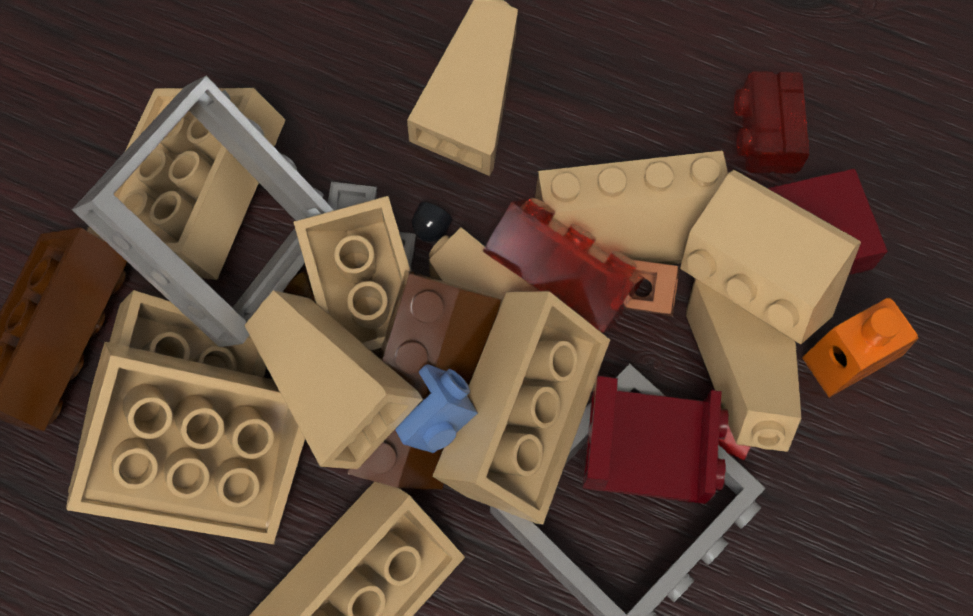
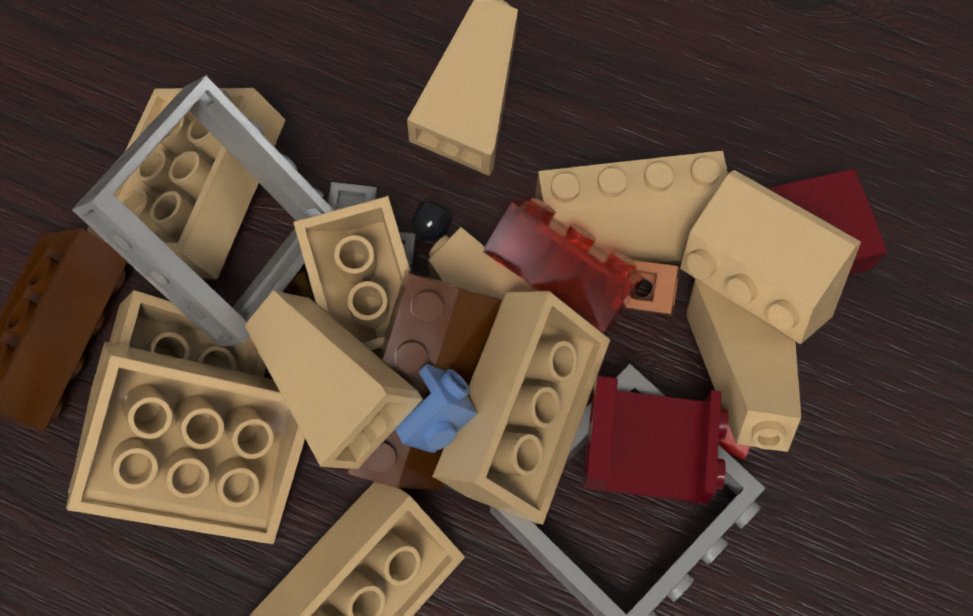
(773, 122): clear red brick -> none
(868, 342): orange torso -> none

